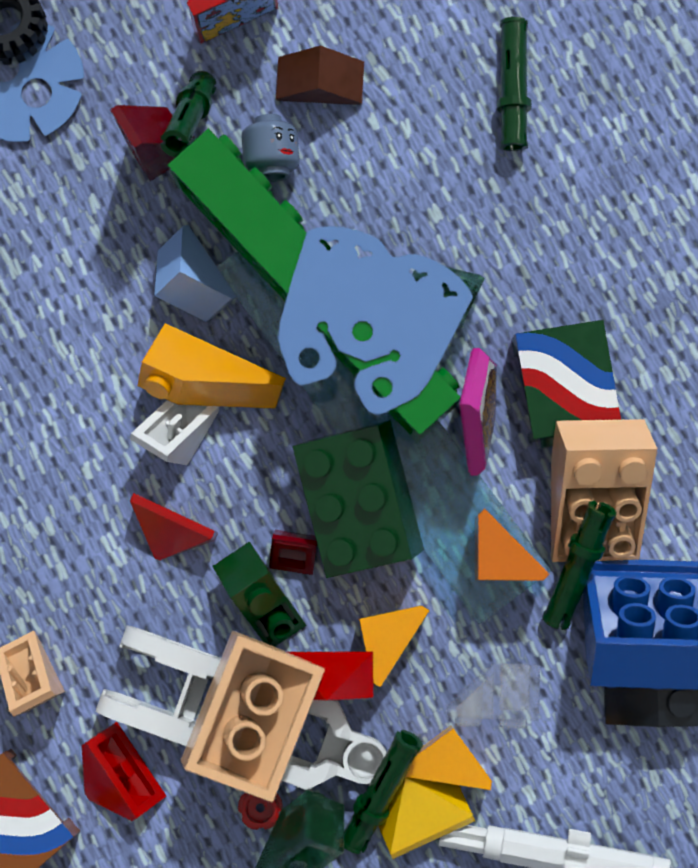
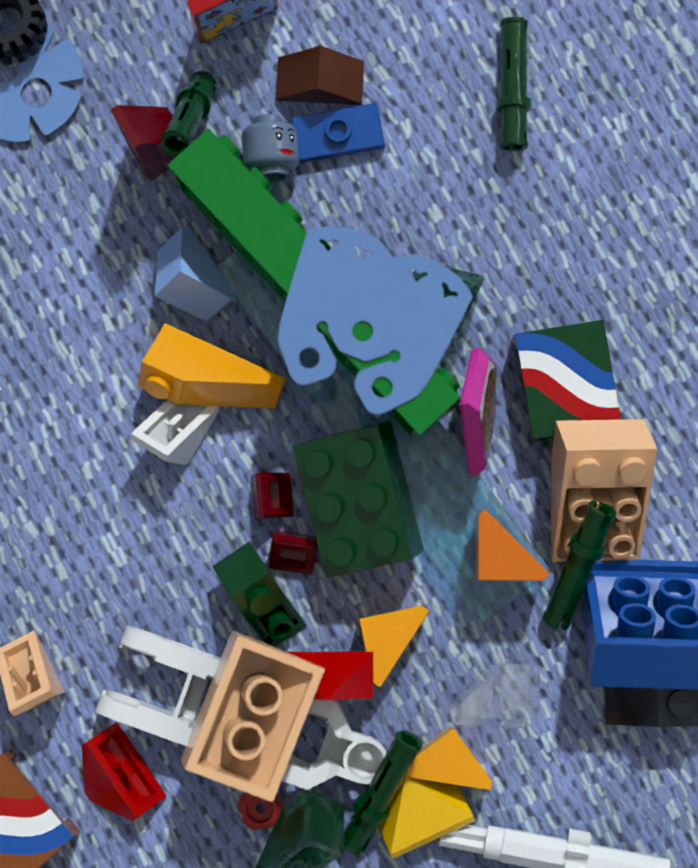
(167, 530): red slope -> none
(272, 495): none -> dark red slope
(339, 132): none -> blue plate

